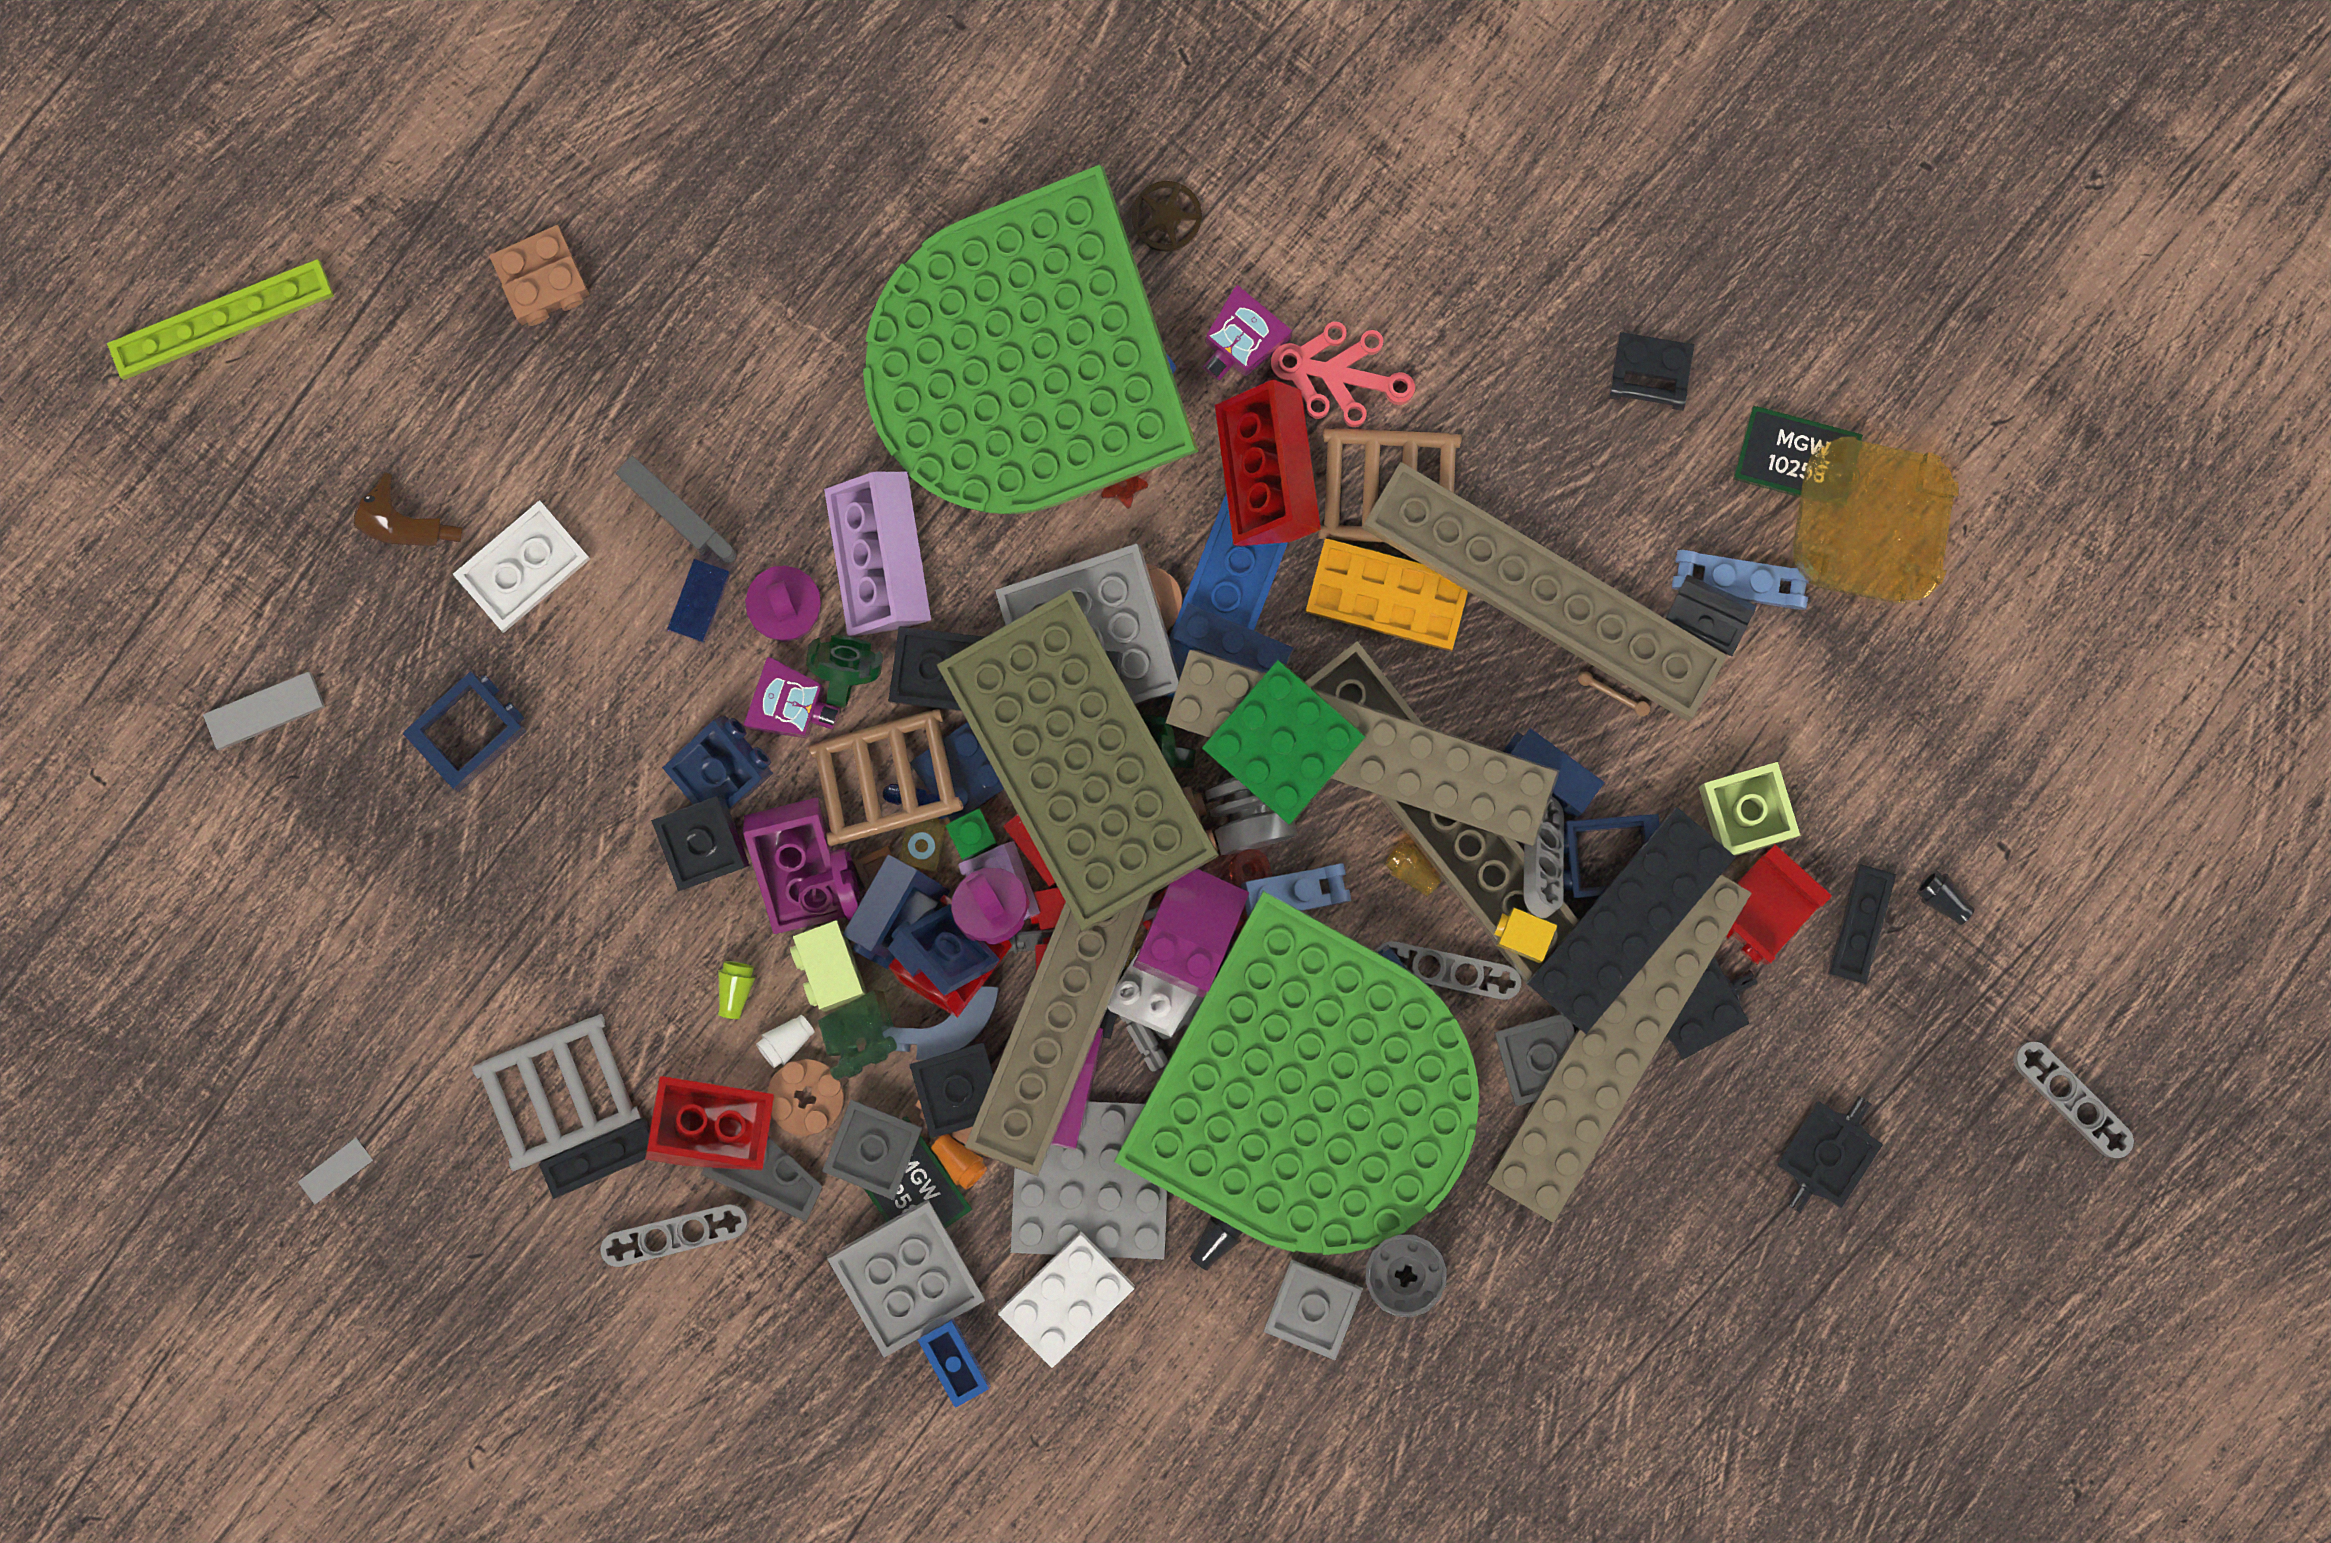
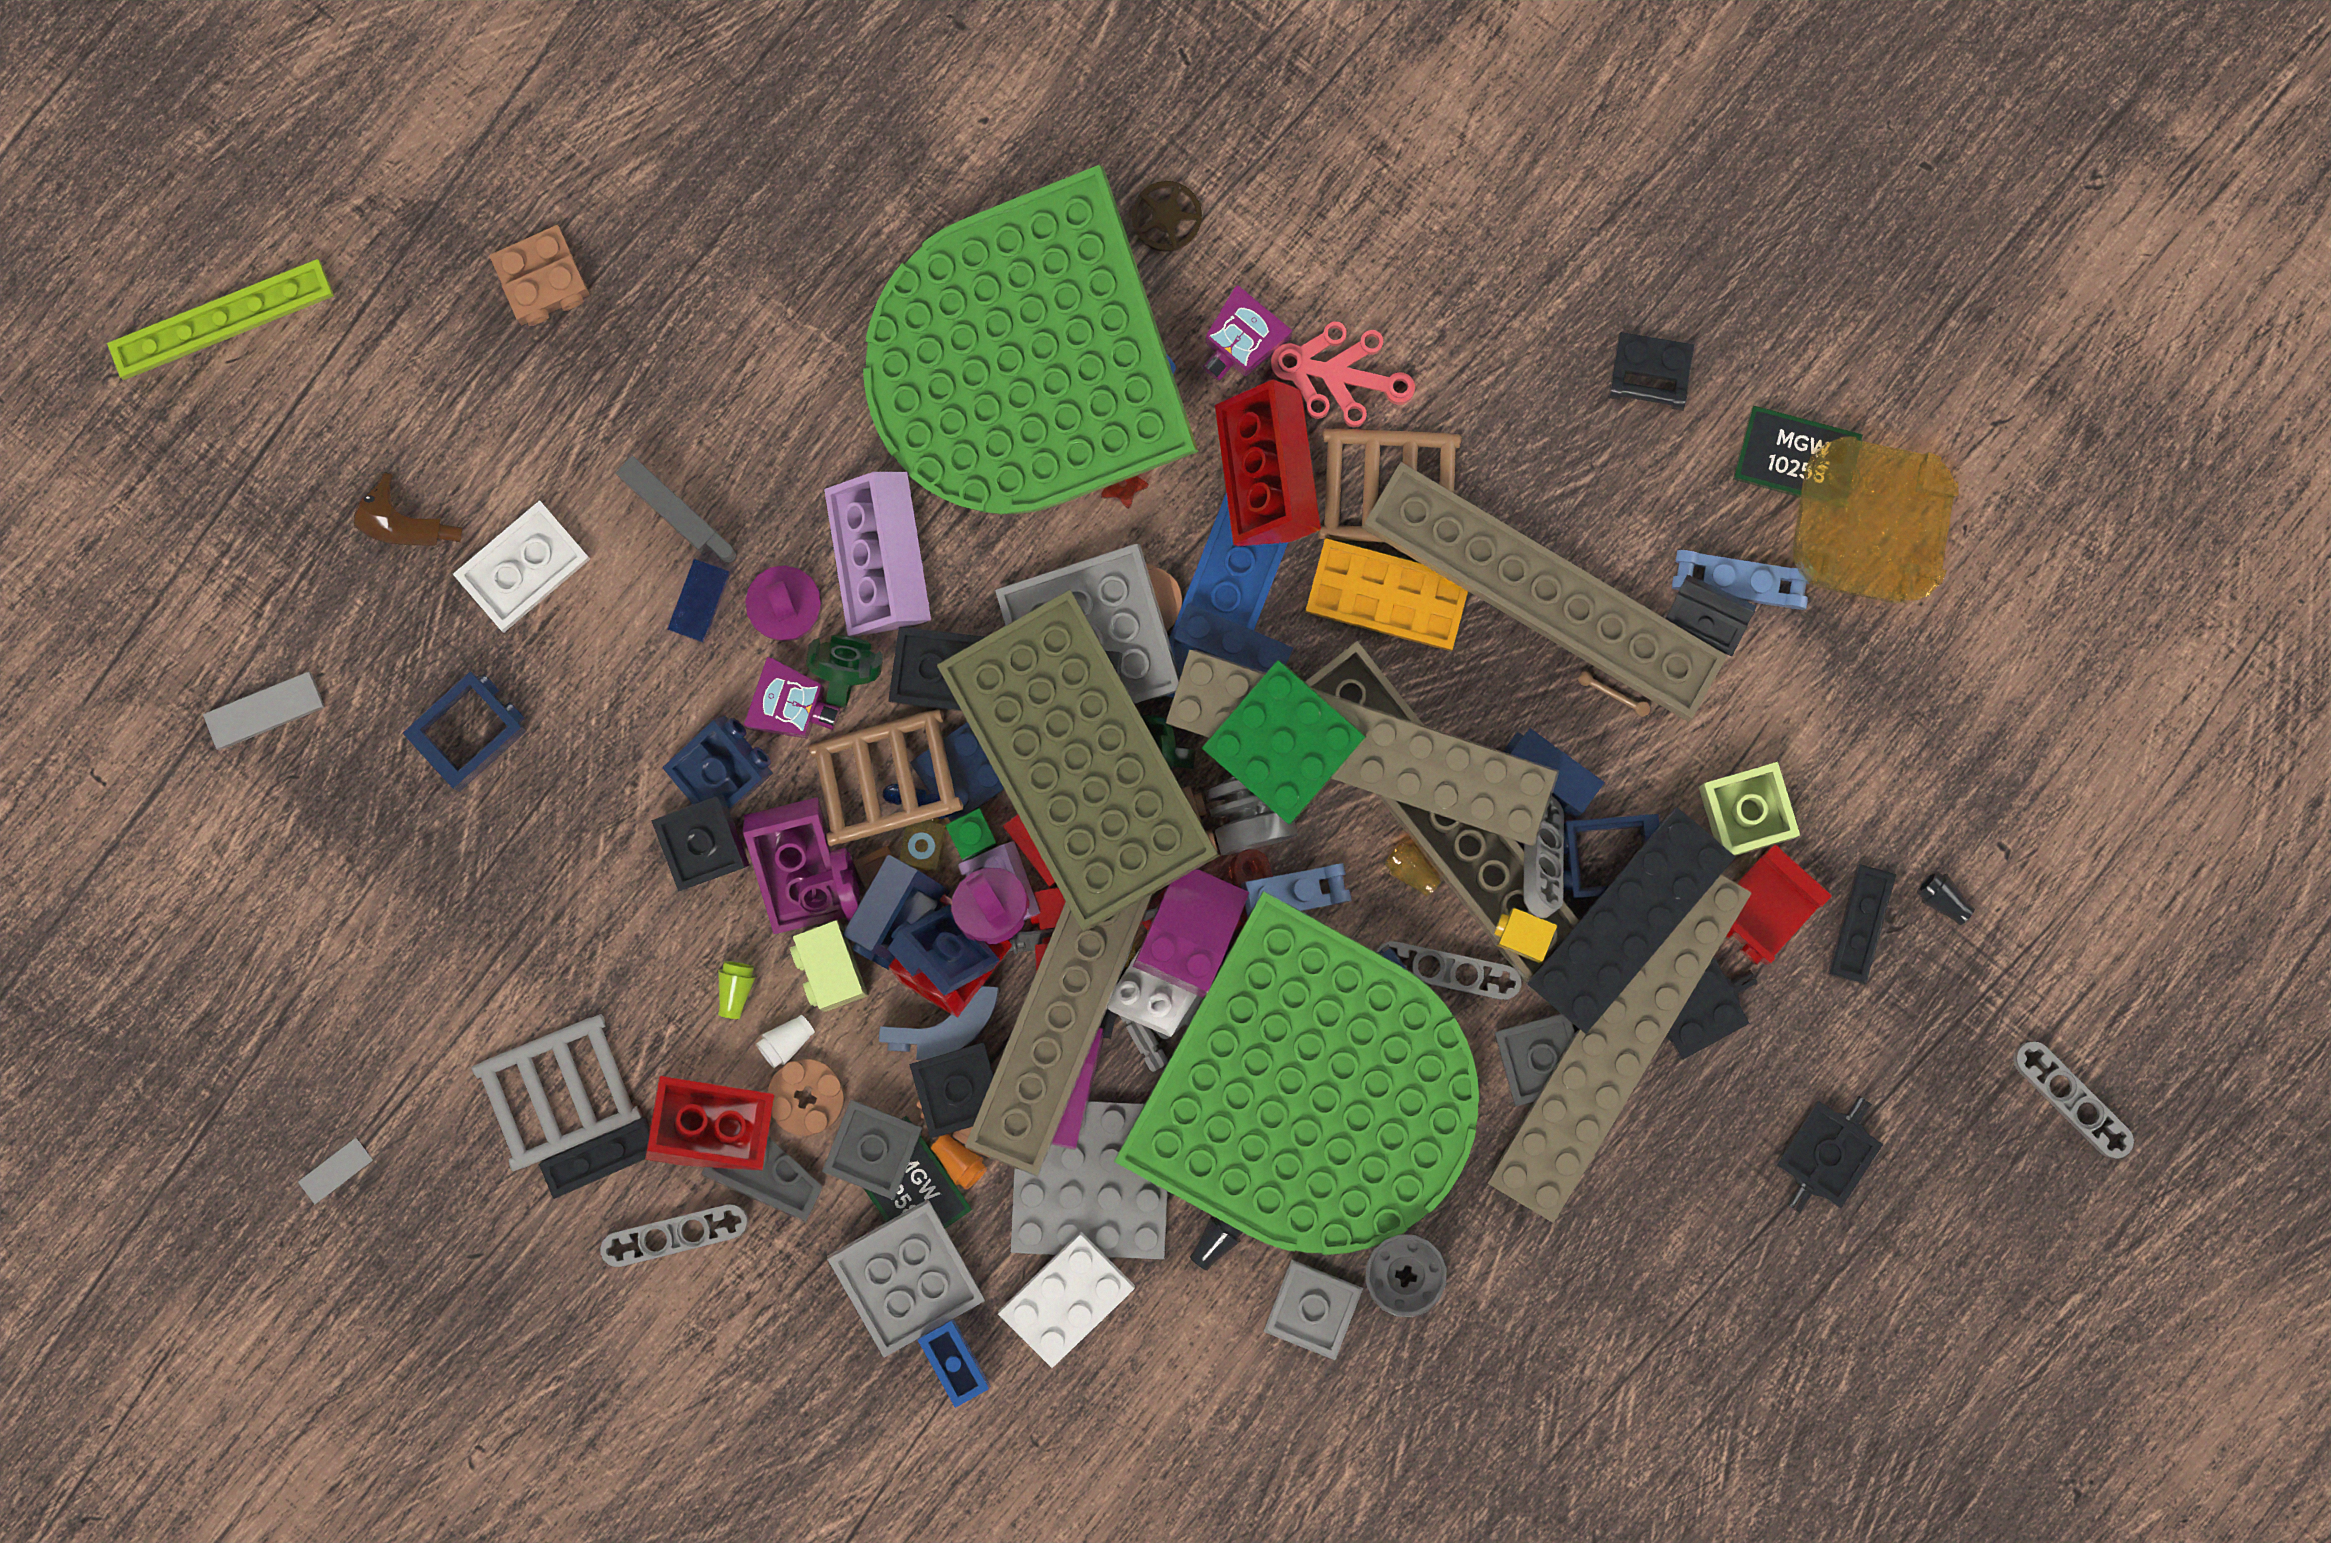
(851, 1026): clear green plate -> none

